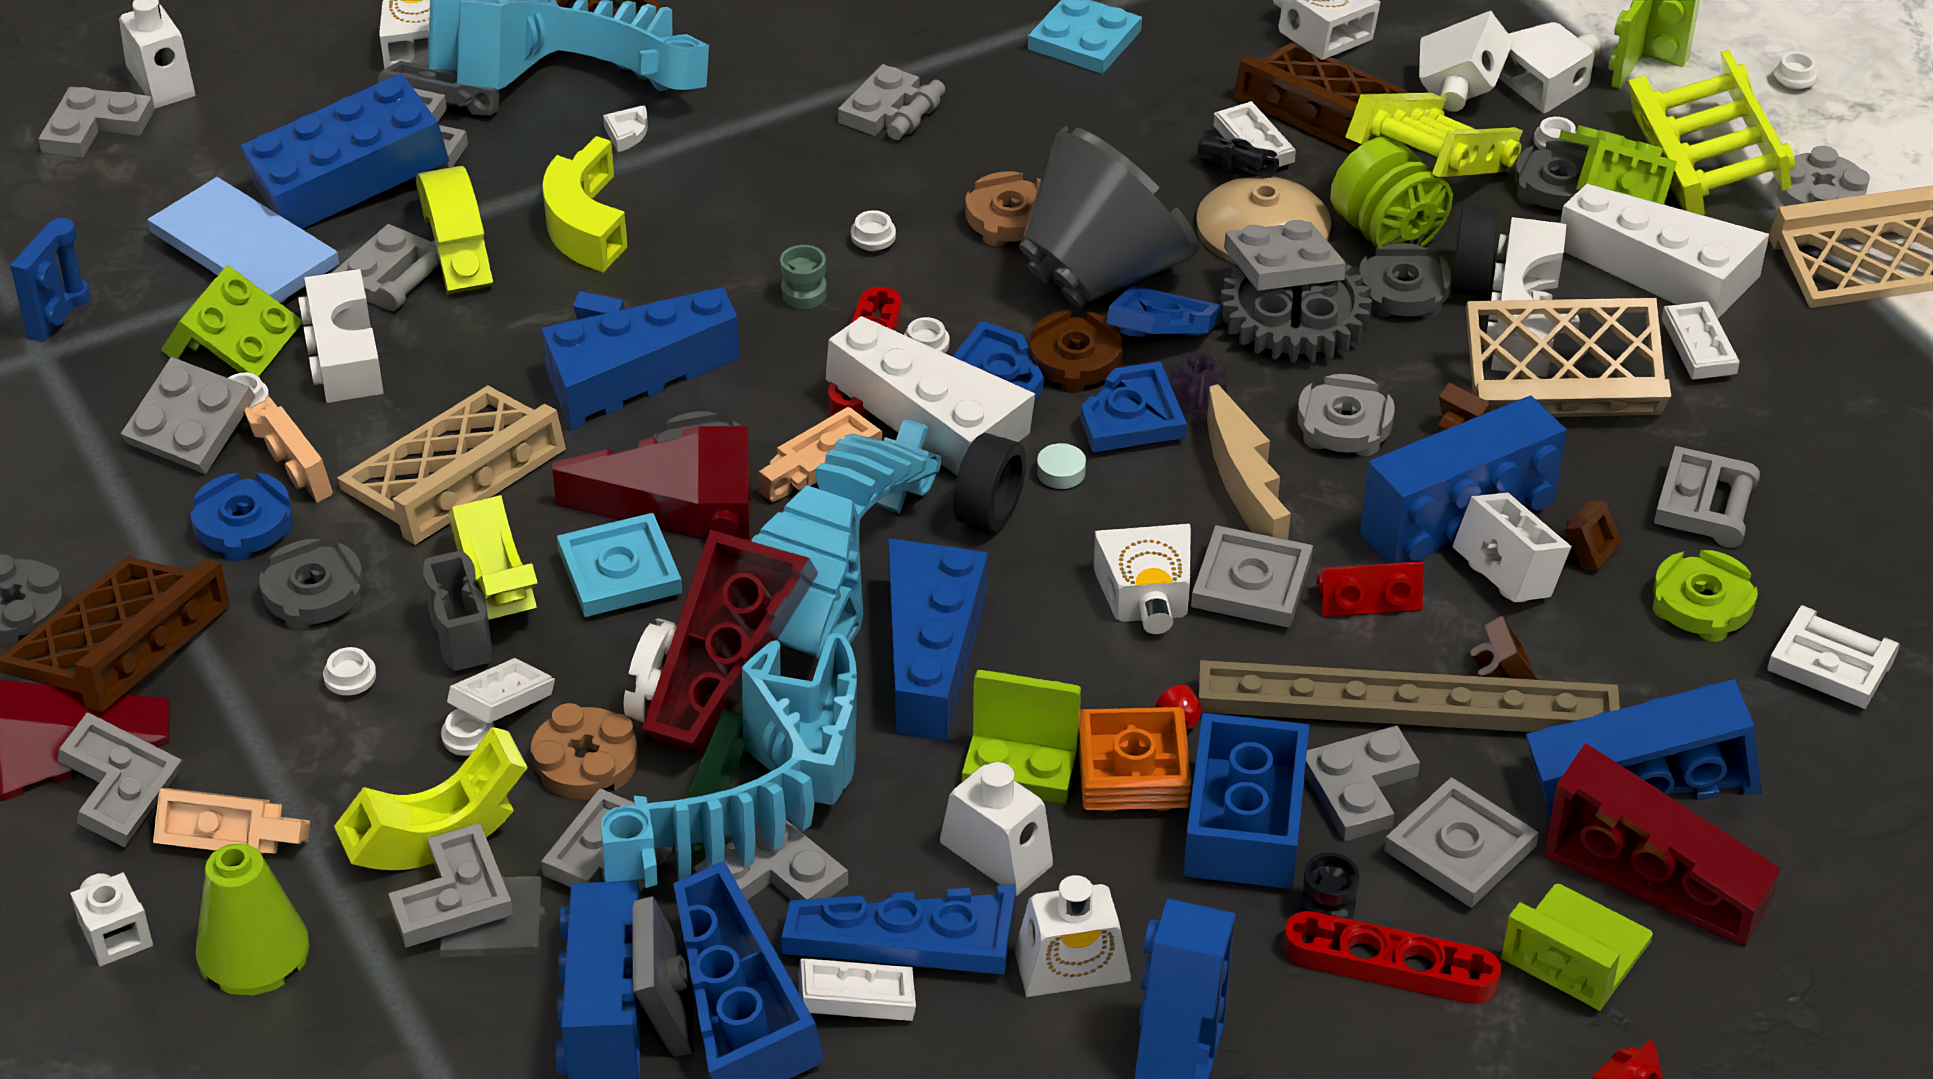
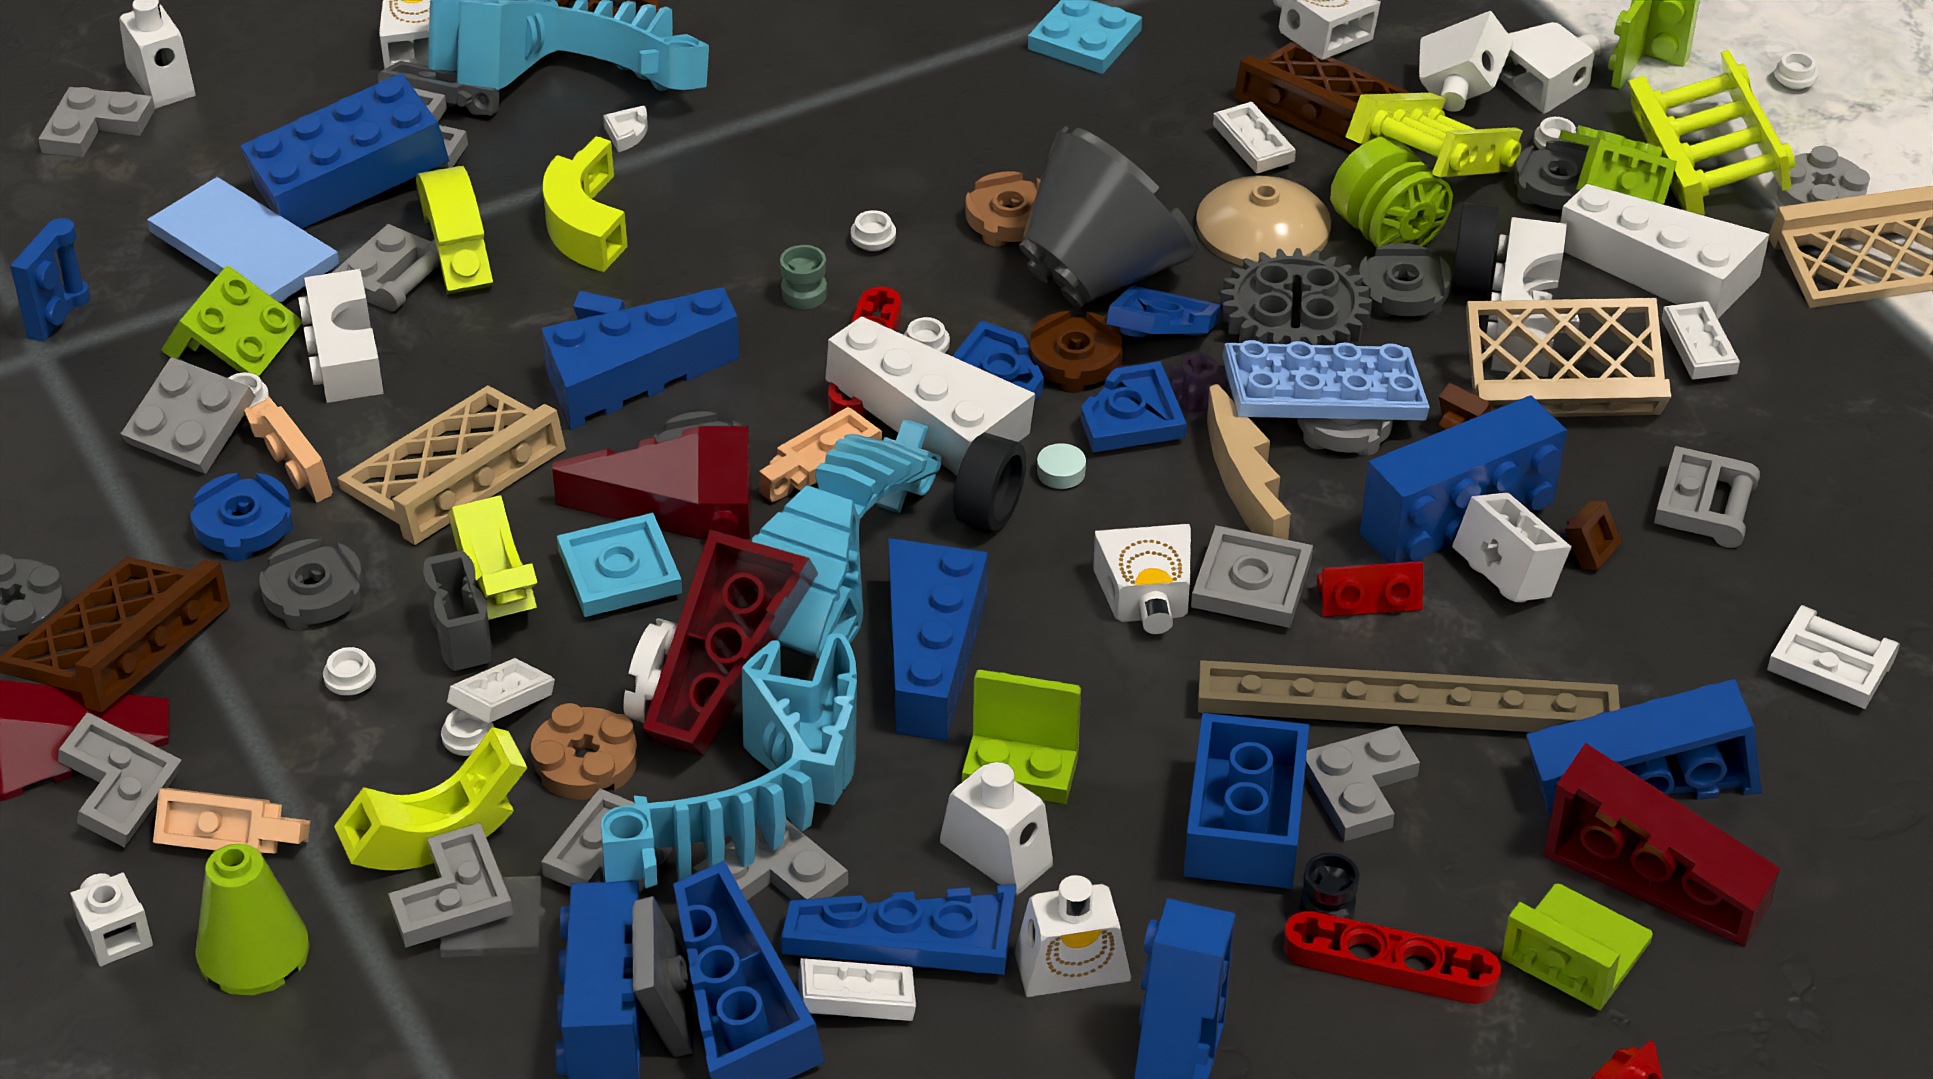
(723, 751): clear green plate -> none
(890, 101): light grey plate -> none
(1134, 759): orange brick -> none
(1182, 697): red hinge -> none
(1238, 156): black pin -> none
(1284, 255): light grey plate -> none
(1324, 381): none -> light blue tile
(1461, 842): light grey plate -> none
(1504, 652): reddish brown tile -> none
(1708, 615): lime plate -> none

